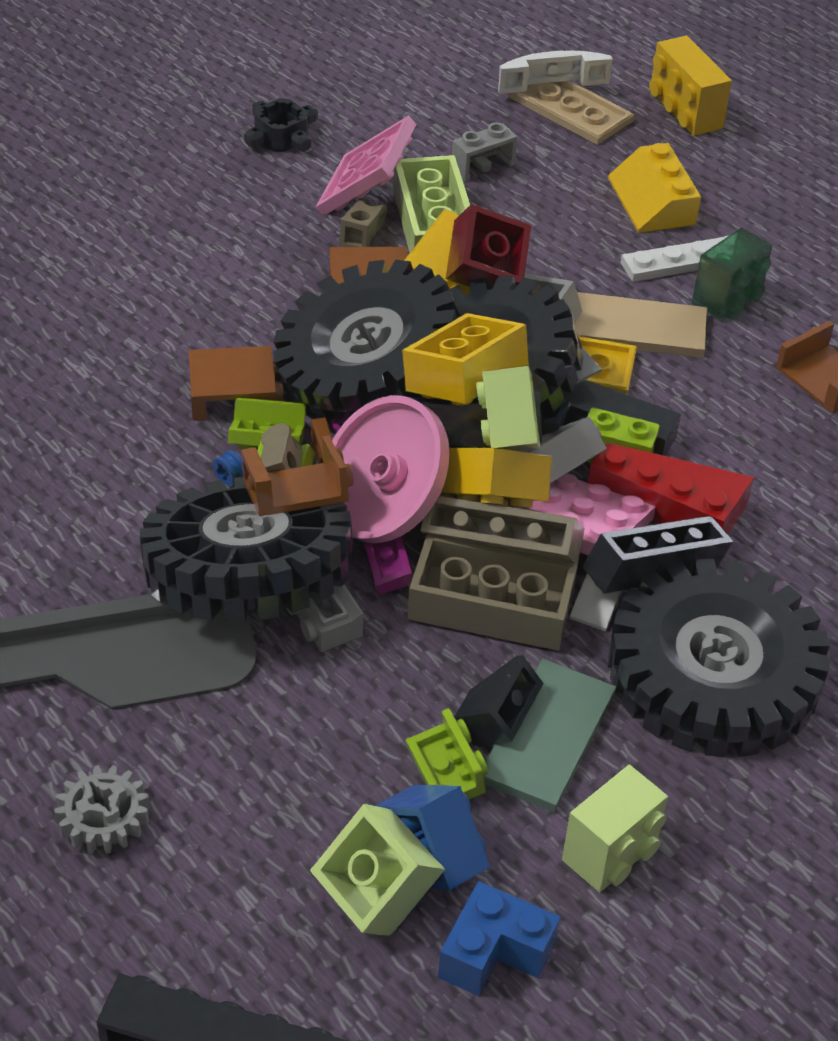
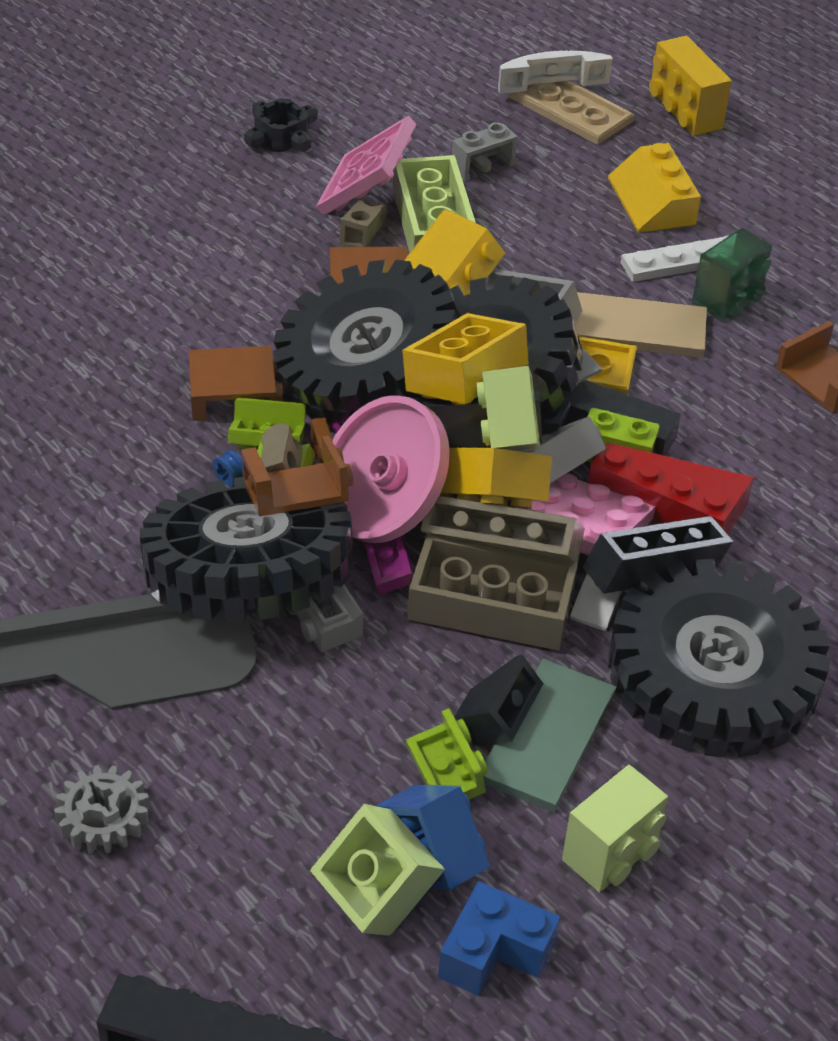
(487, 247): dark red brick -> none

